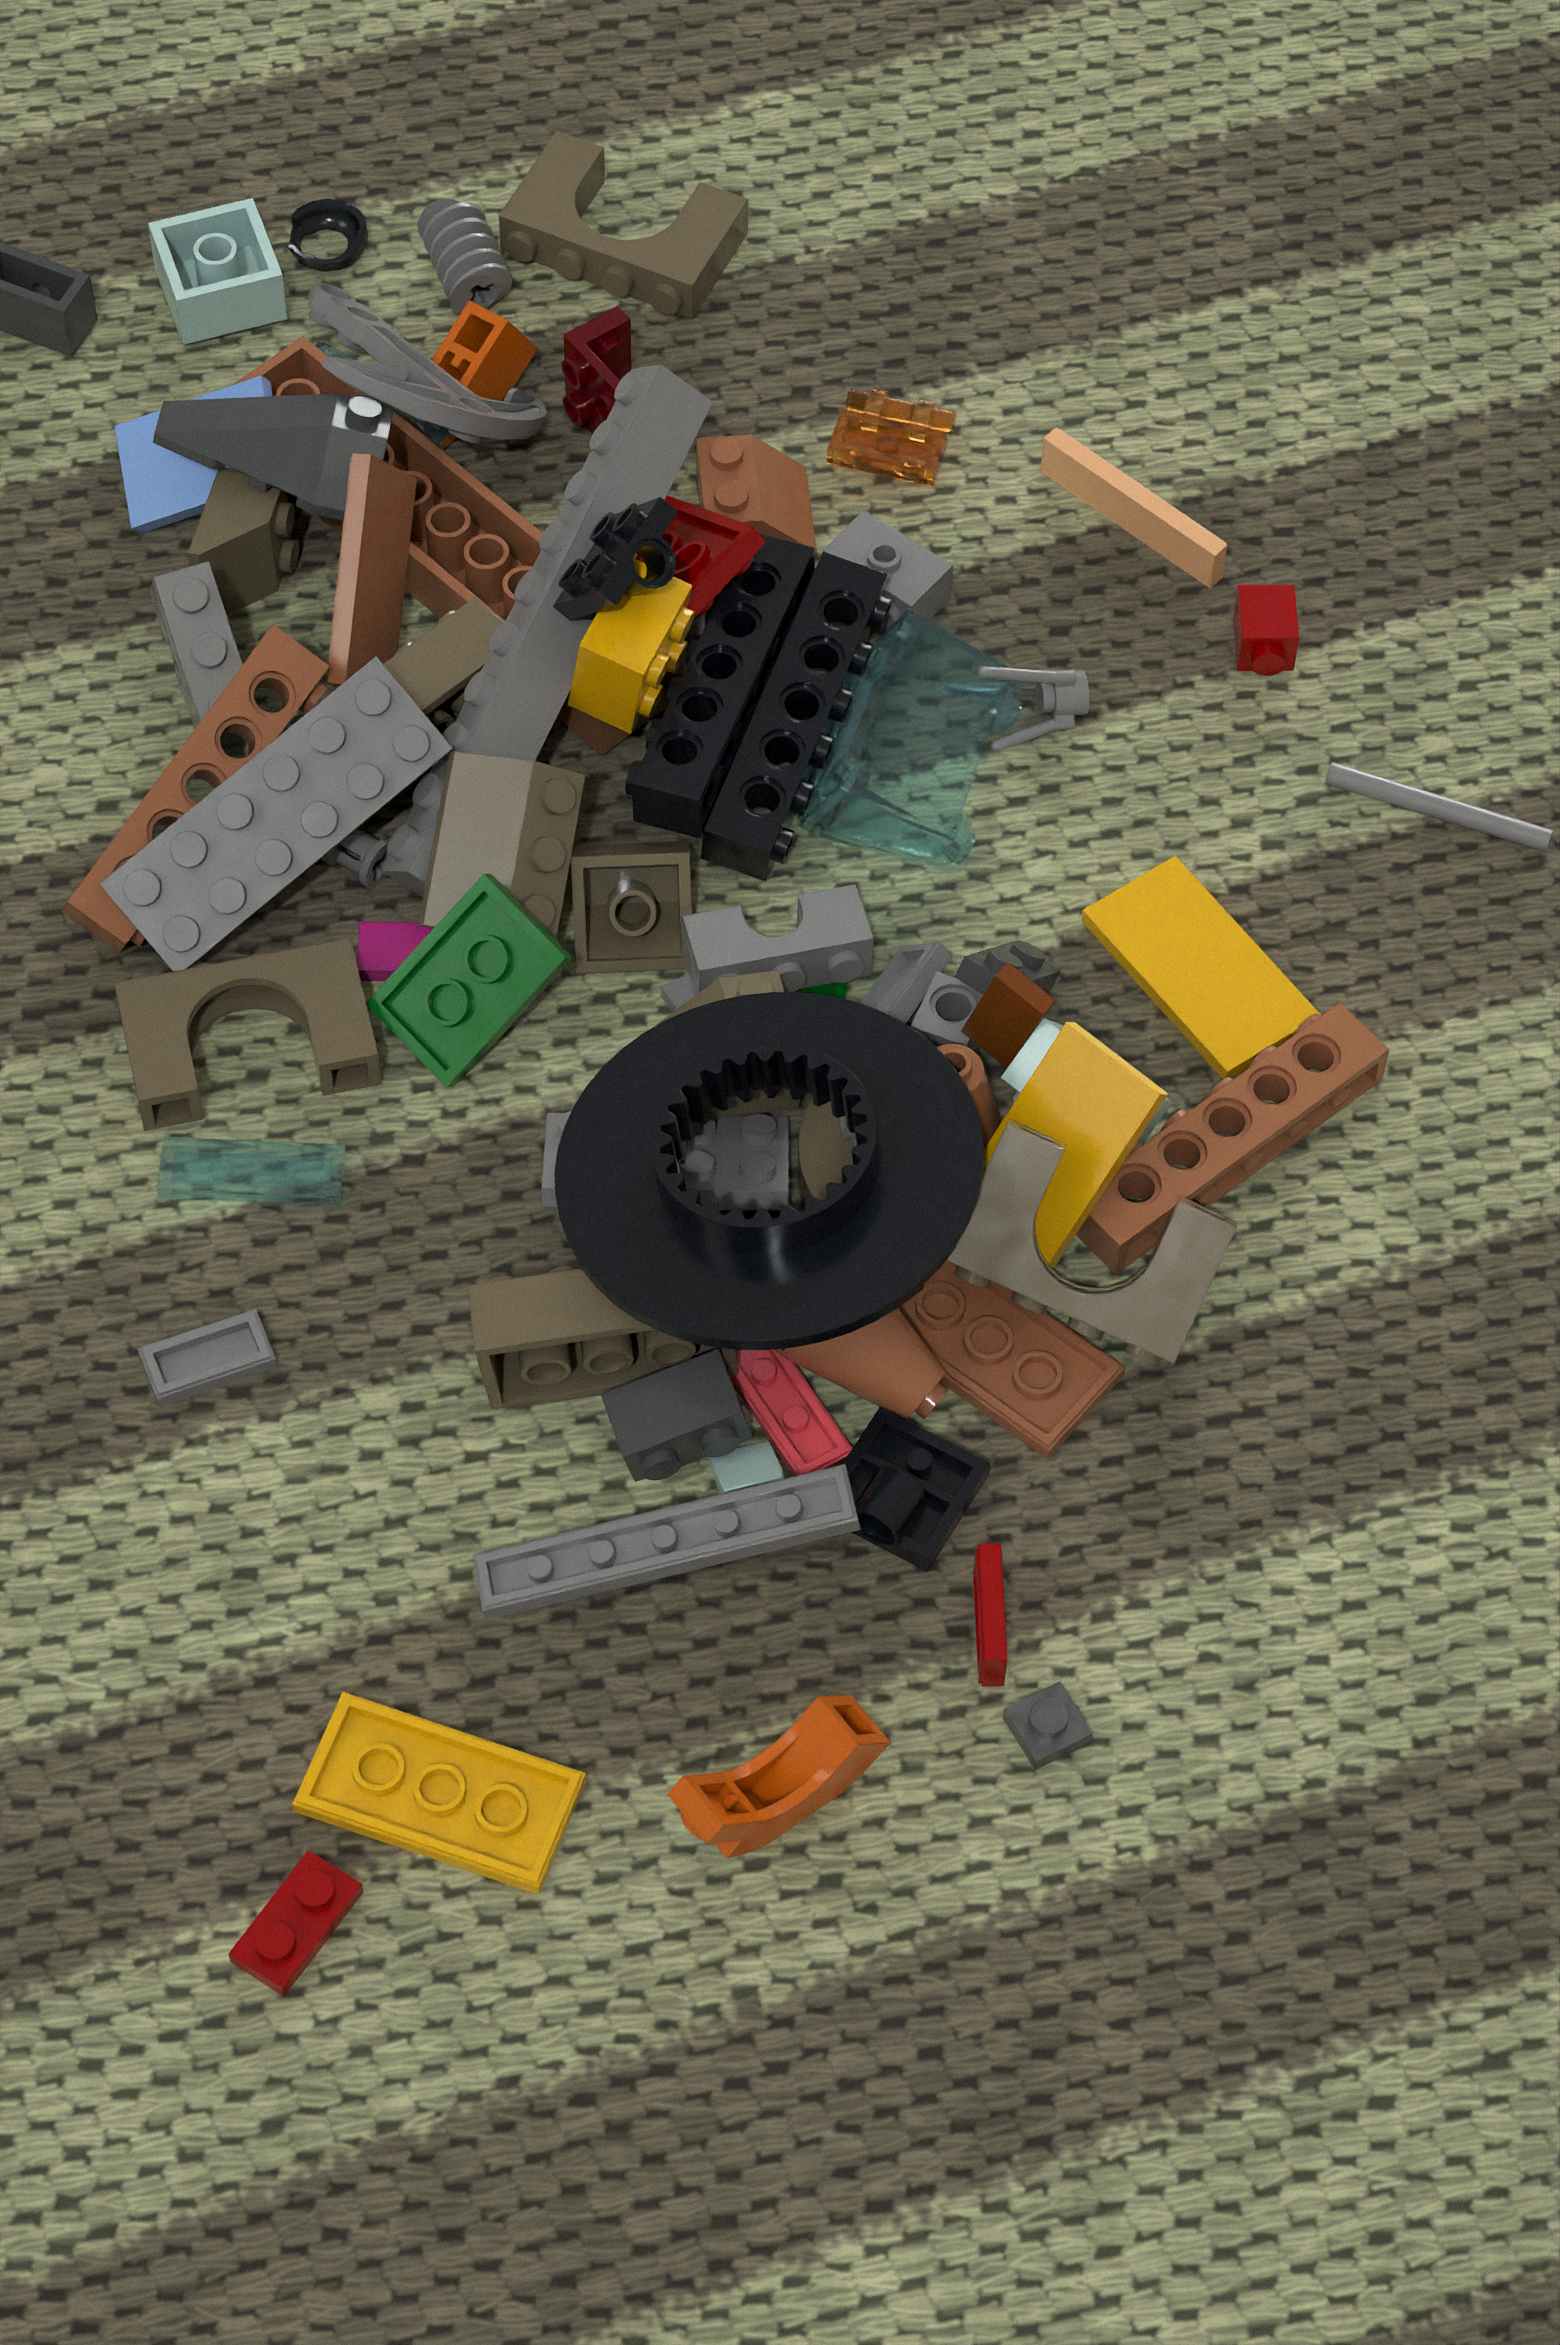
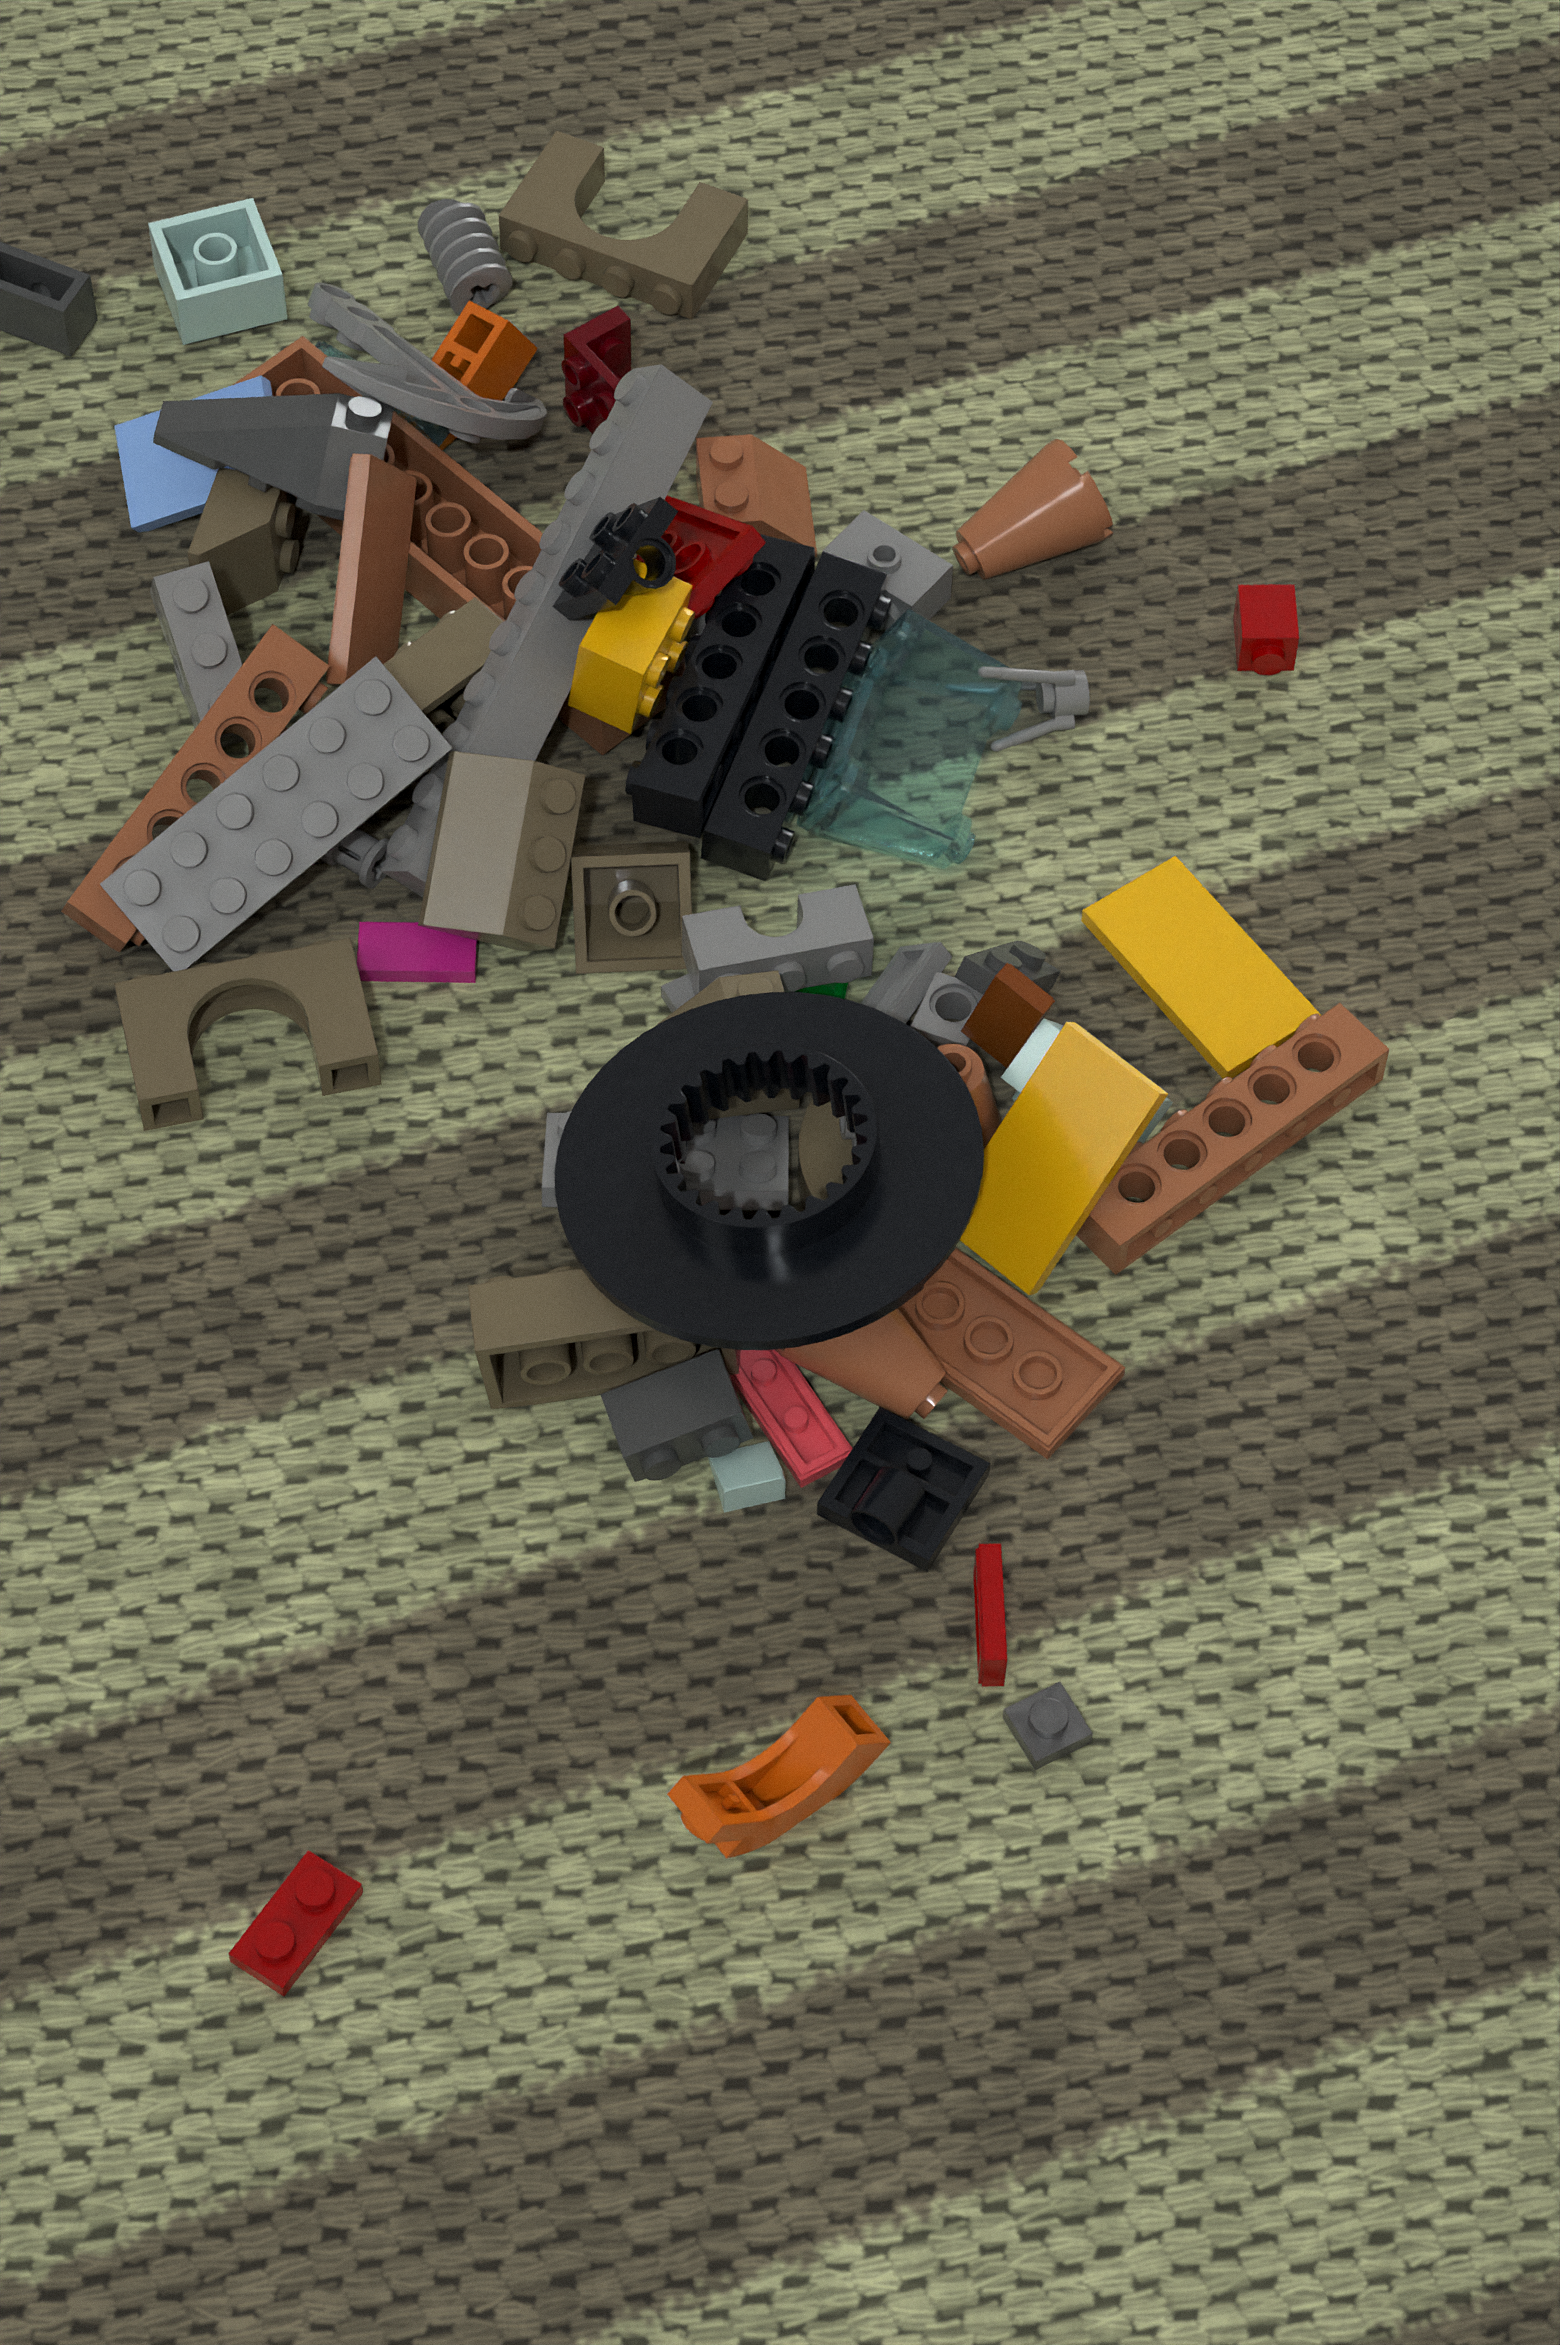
(207, 1358): light grey tile -> none
(252, 1171): clear light blue tile -> none
(329, 215): black piece -> none
(440, 1793): yellow tile -> none
(469, 980): green plate -> none
(666, 1542): light grey tile -> none
(891, 436): clear orange plate -> none
(1034, 516): none -> nougat cone
(1133, 507): light nougat tile -> none
(1146, 1311): dark tan arch -> none
(1439, 807): light grey bar -> none

